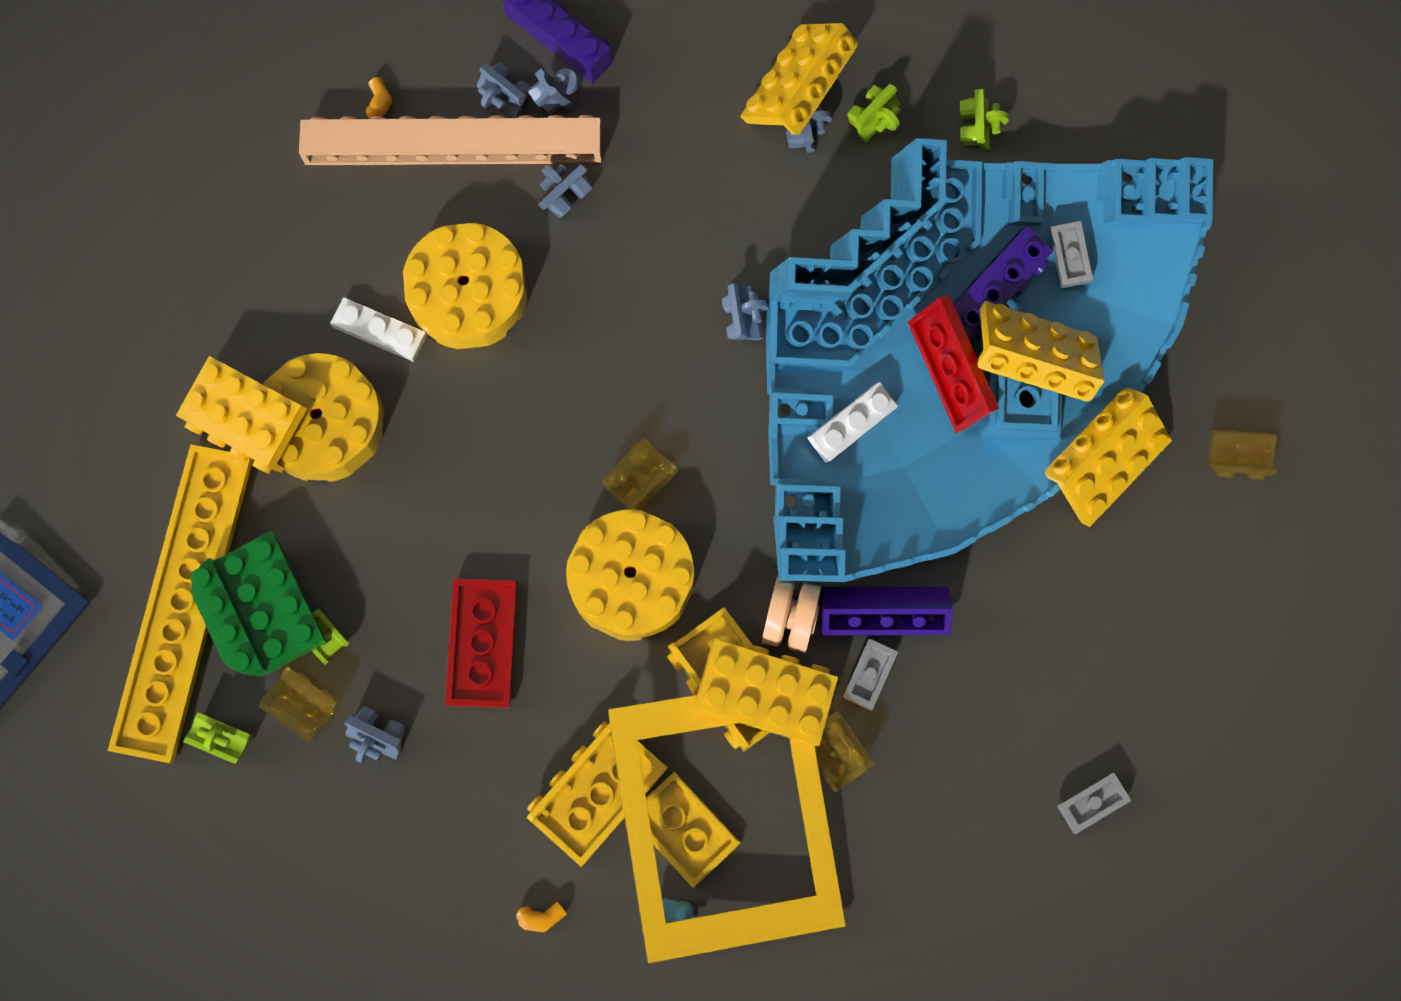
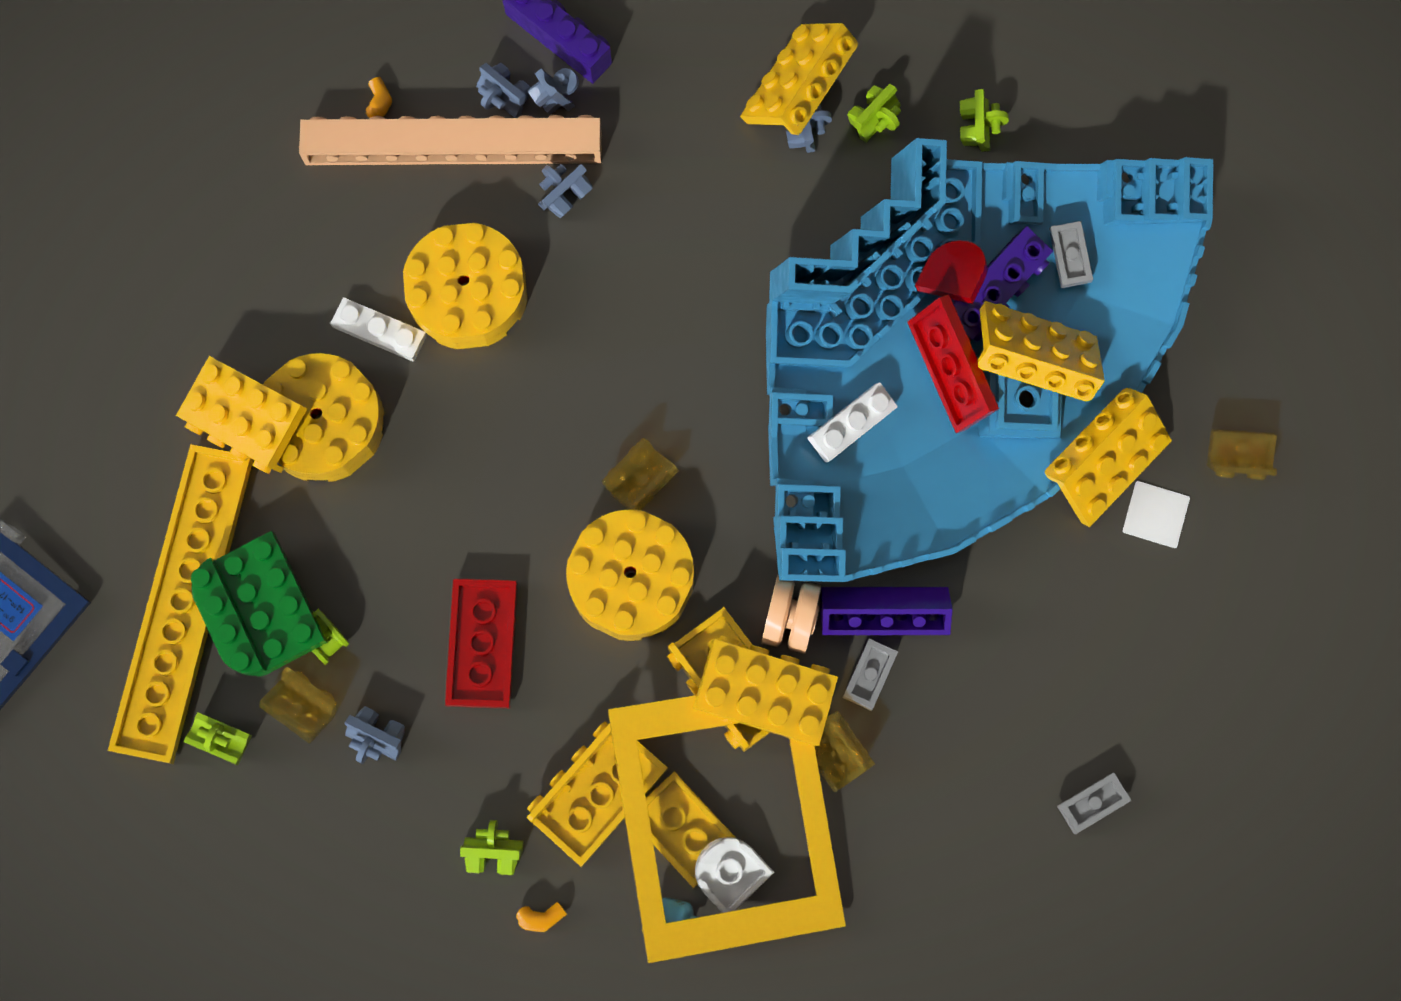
(491, 844): none -> lime hips
(730, 872): none -> white tile
(745, 311): sand blue hips -> none
(954, 271): none -> red tile
(1156, 514): none -> white sticker

